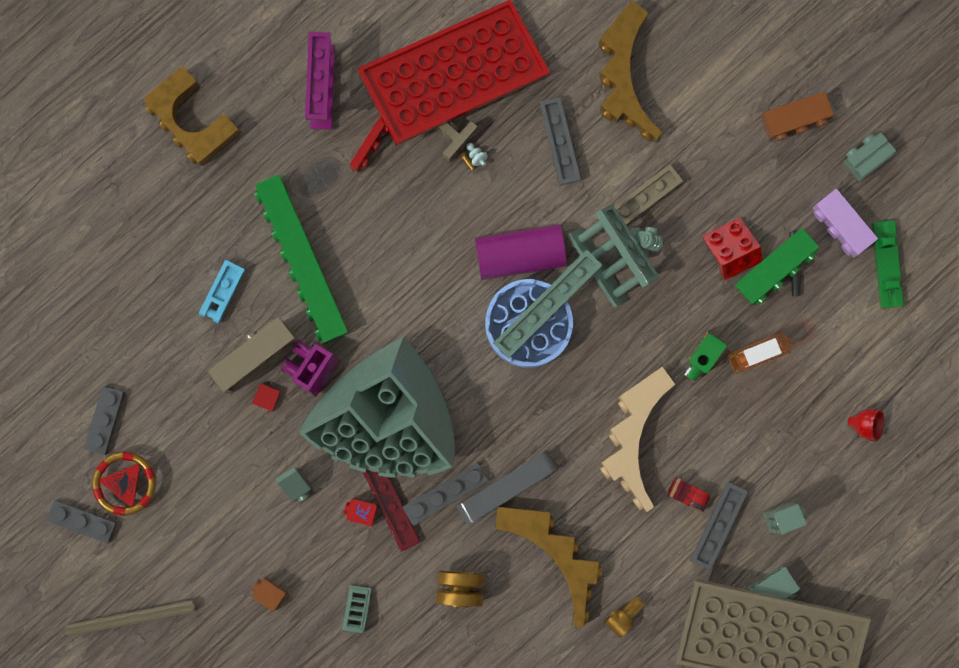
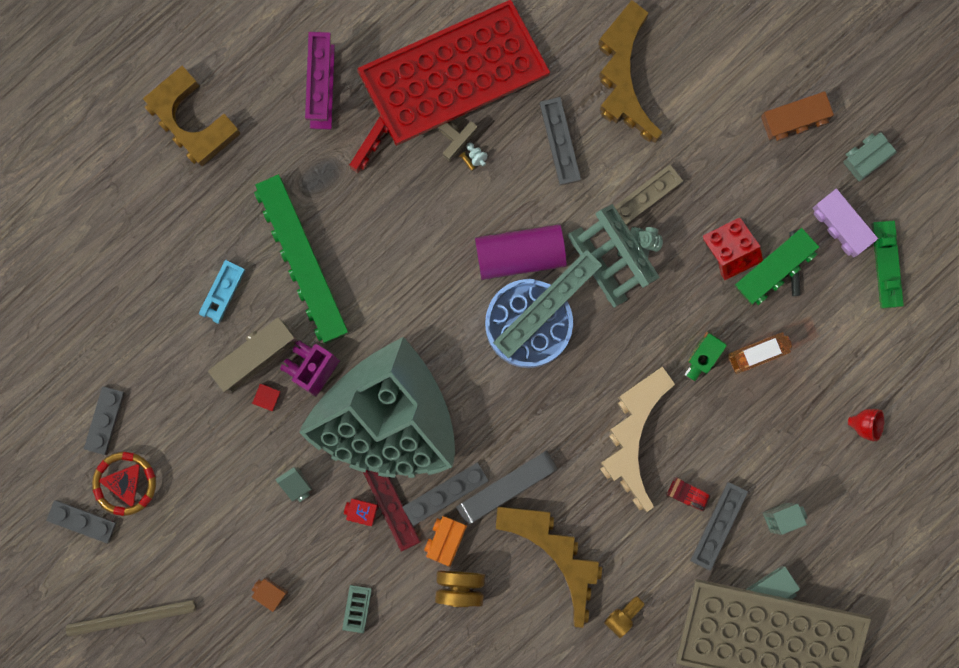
(446, 540): none -> orange brick

